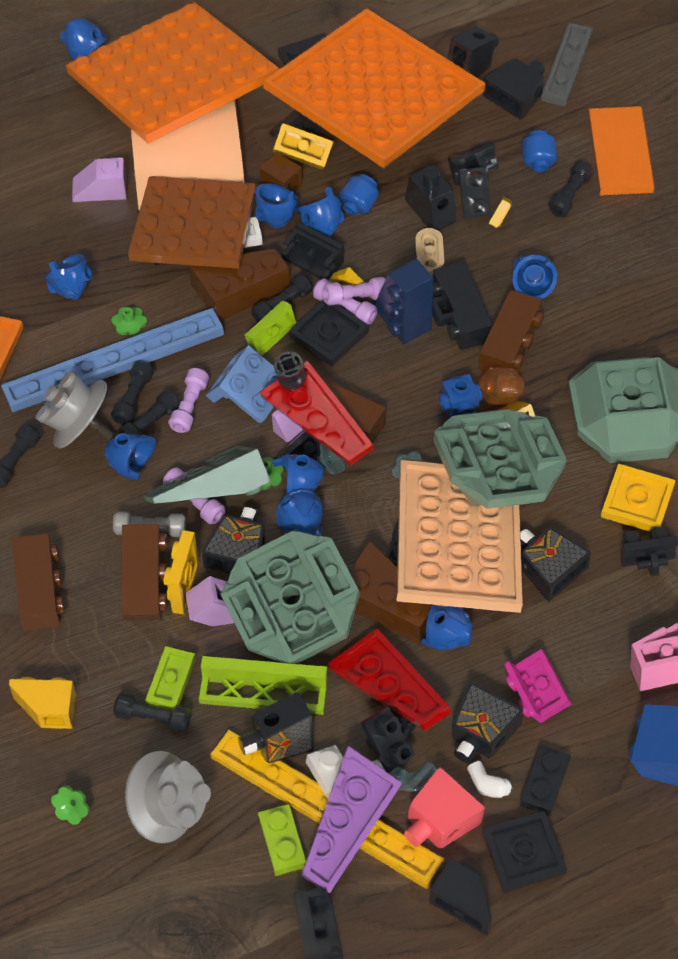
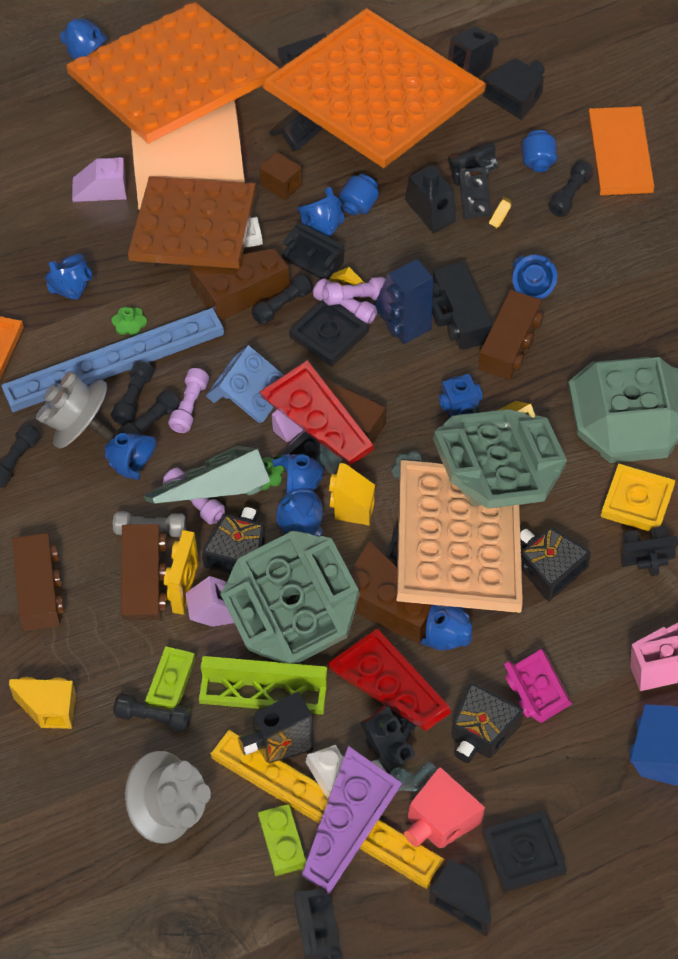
(70, 805): bright green plant -> none
(271, 328): lime plate -> none
(275, 205): blue helmet -> none
(292, 377): black wheel -> none
(302, 146): yellow brick -> none
(351, 496): none -> yellow slope
(433, 253): tan plate -> none
(487, 784): white arm -> none
(501, 386): clear orange head -> none
(545, 780): black plate -> none
(567, 64): dark grey tile -> none

